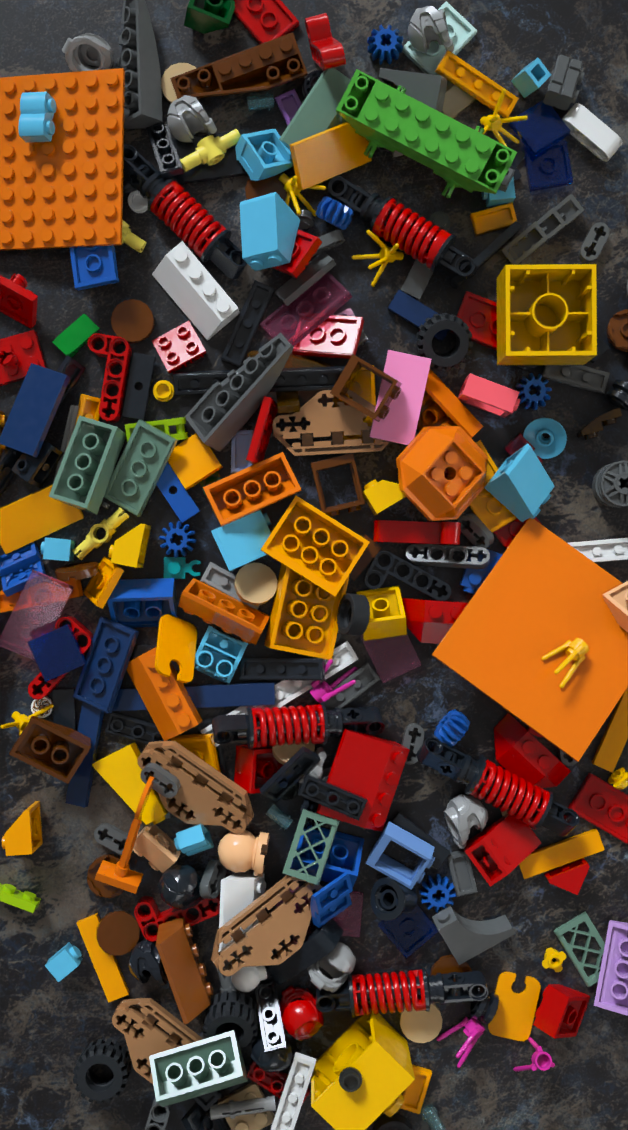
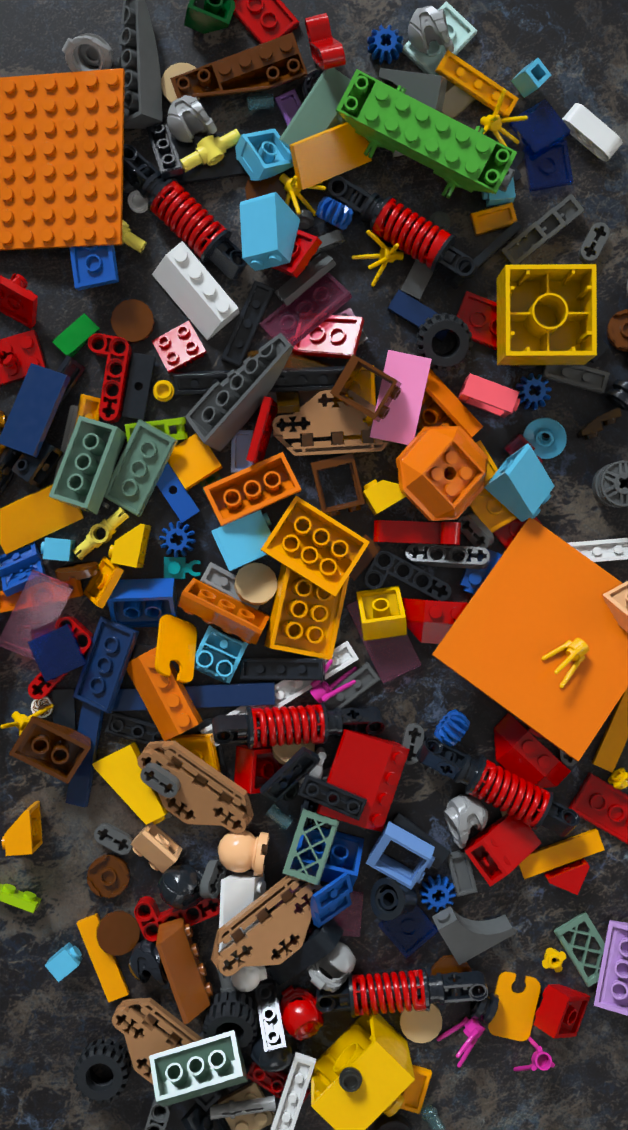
(36, 117): medium azure brick -> none
(119, 874): orange piece -> none
(193, 840): medium azure brick -> none
(353, 614): black tyre -> none
(563, 82): dark grey brick -> none

